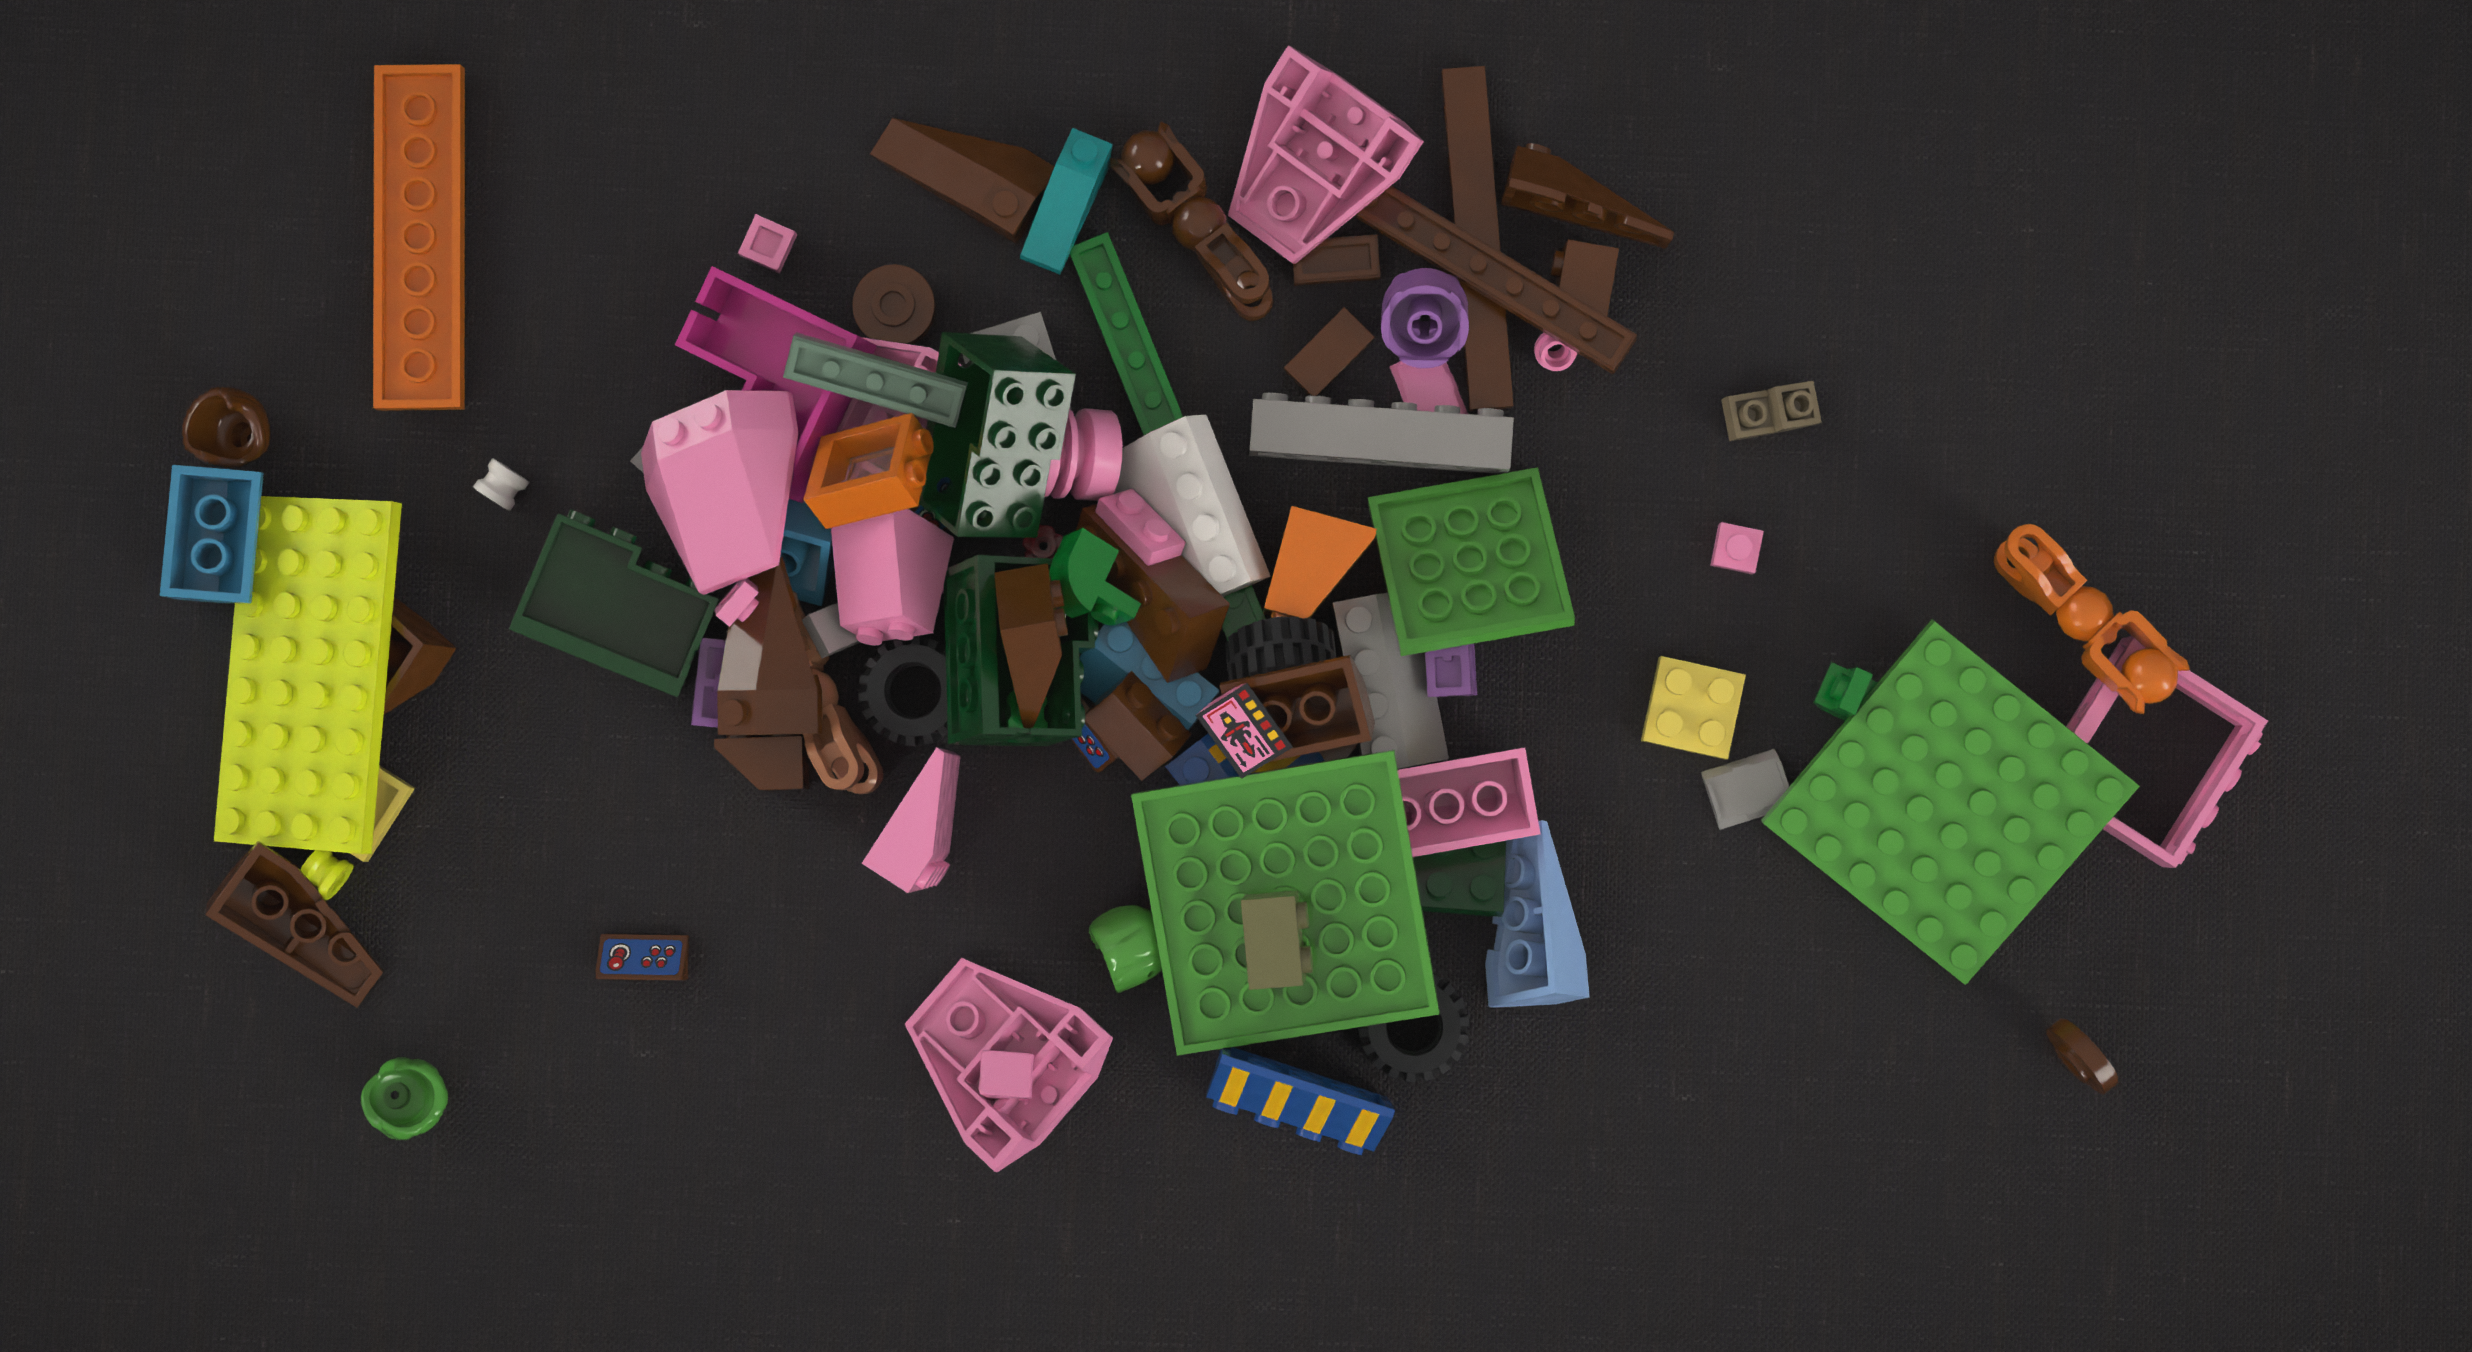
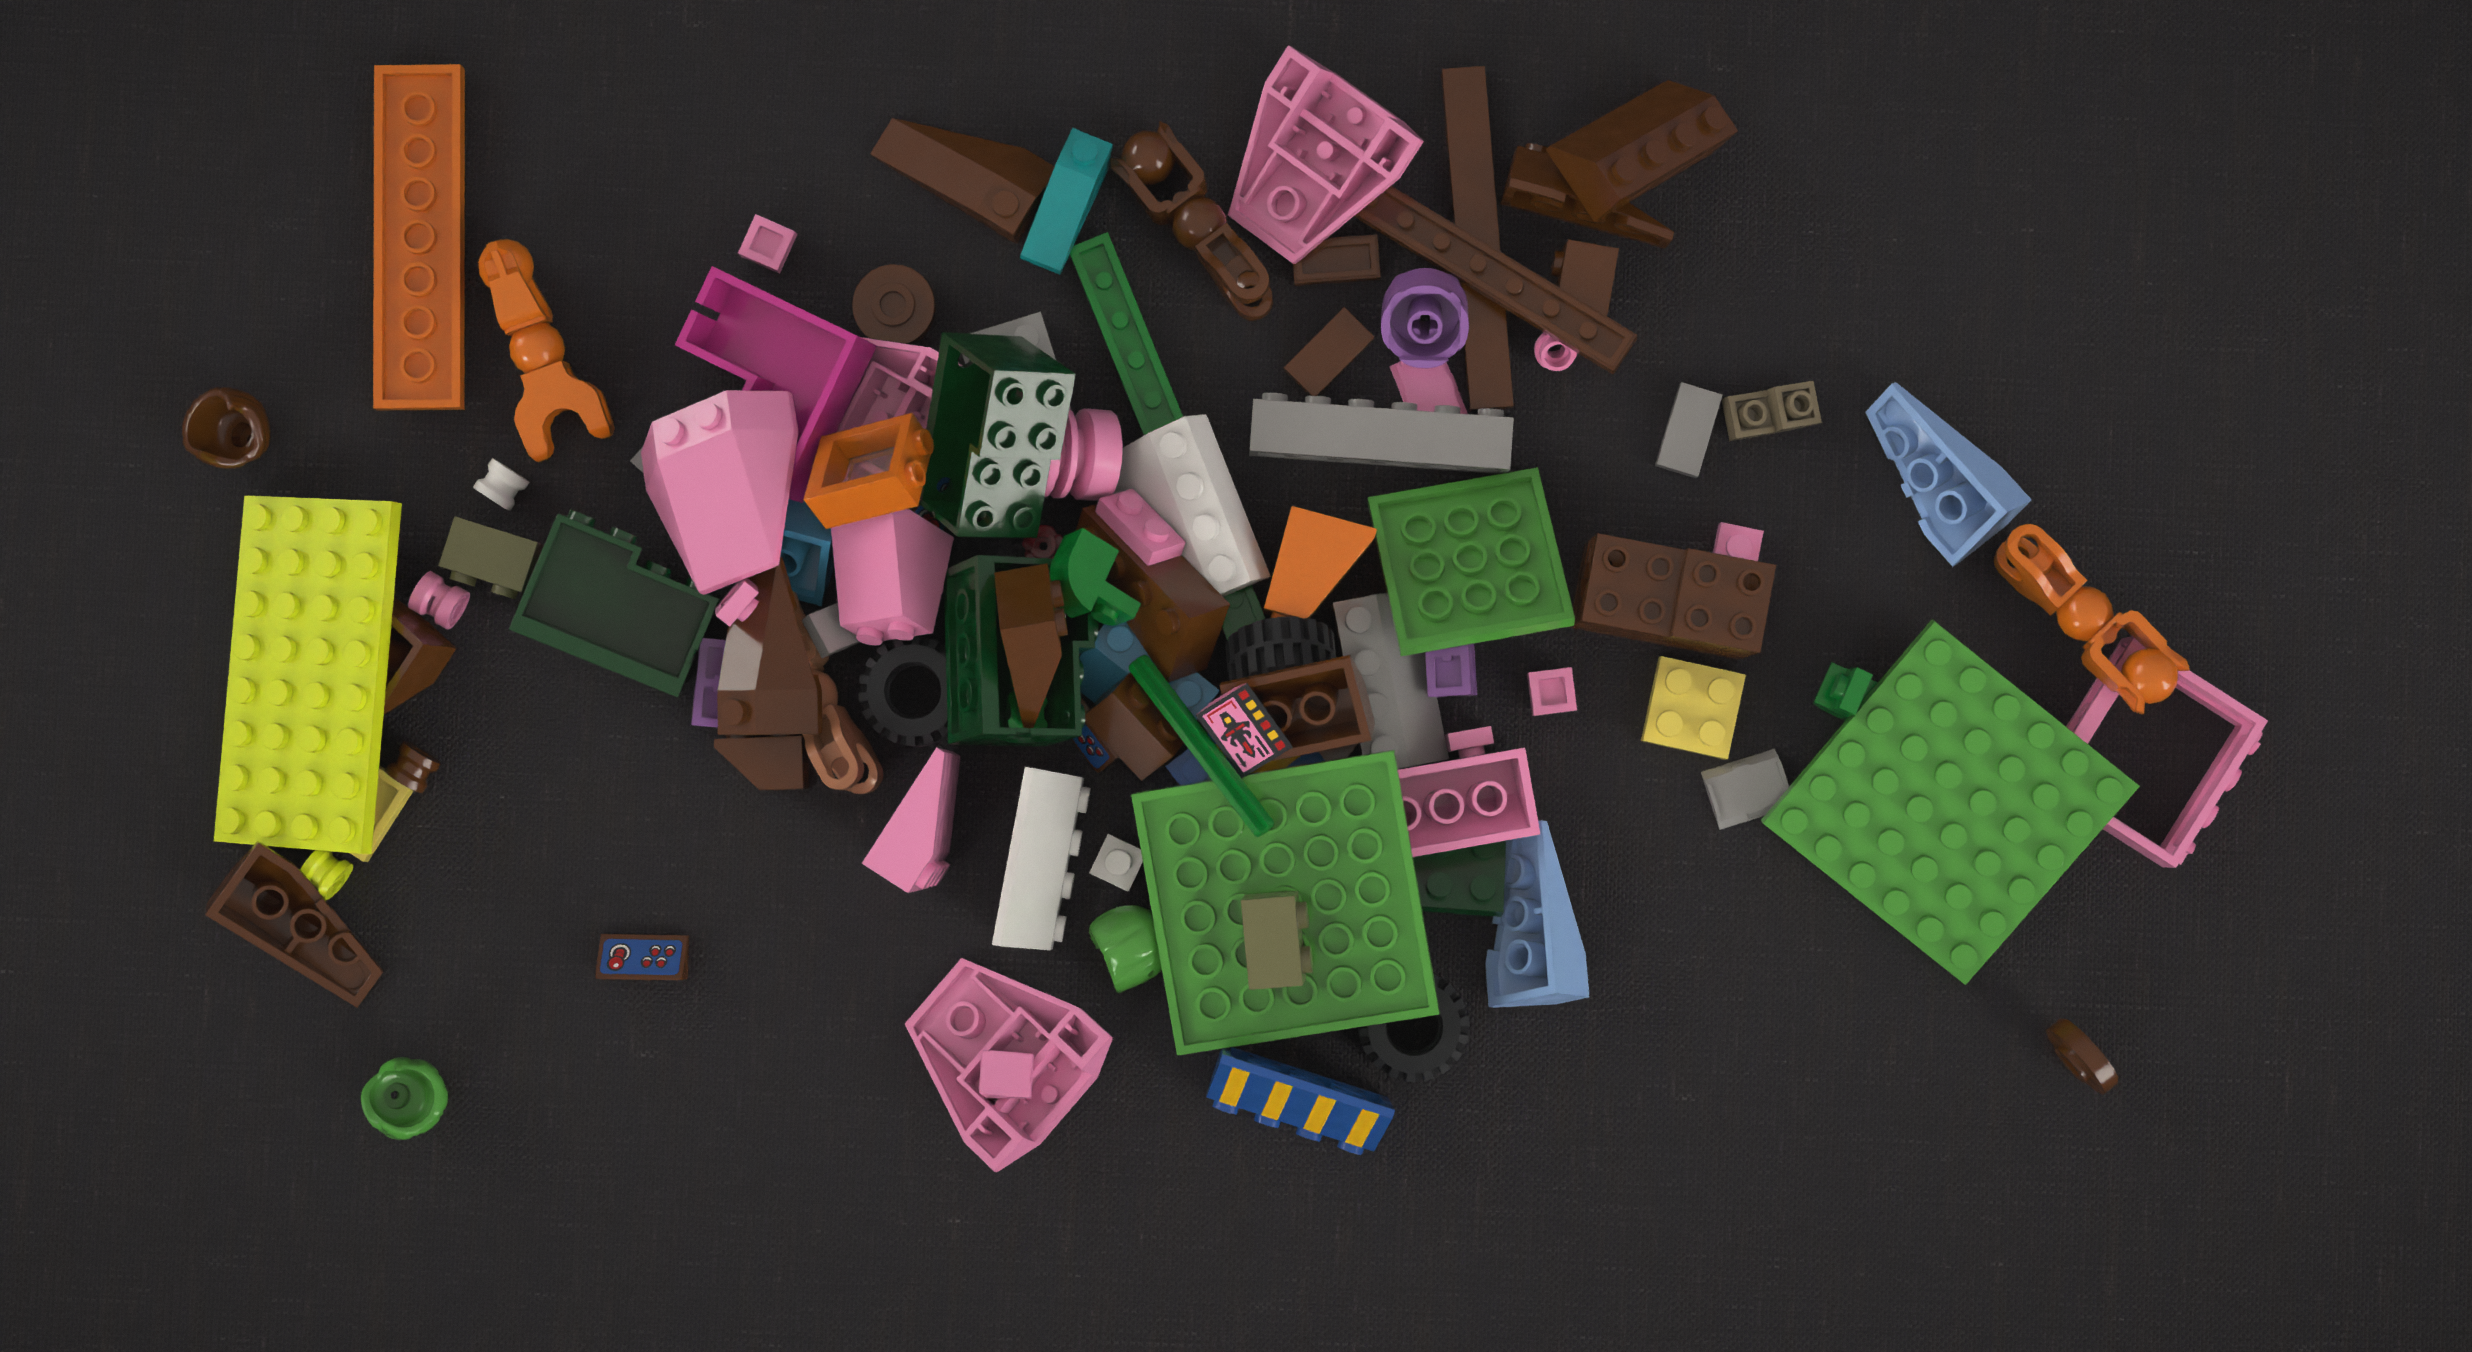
(211, 534): dark azure slope -> none
(412, 767): none -> reddish brown wheel
(439, 600): none -> bright pink wheel
(489, 555): none -> olive brick
(537, 352): none -> orange piece
(875, 379): sand green tile -> none
(1039, 860): none -> white slope
(1117, 862): none -> white plate
(1201, 746): none -> green axle
(1469, 742): none -> bright pink plate
(1551, 691): none -> bright pink plate
(1640, 145): none -> reddish brown slope
(1673, 596): none -> reddish brown piece
(1688, 430): none -> light grey tile
(1950, 480): none -> light blue wedge

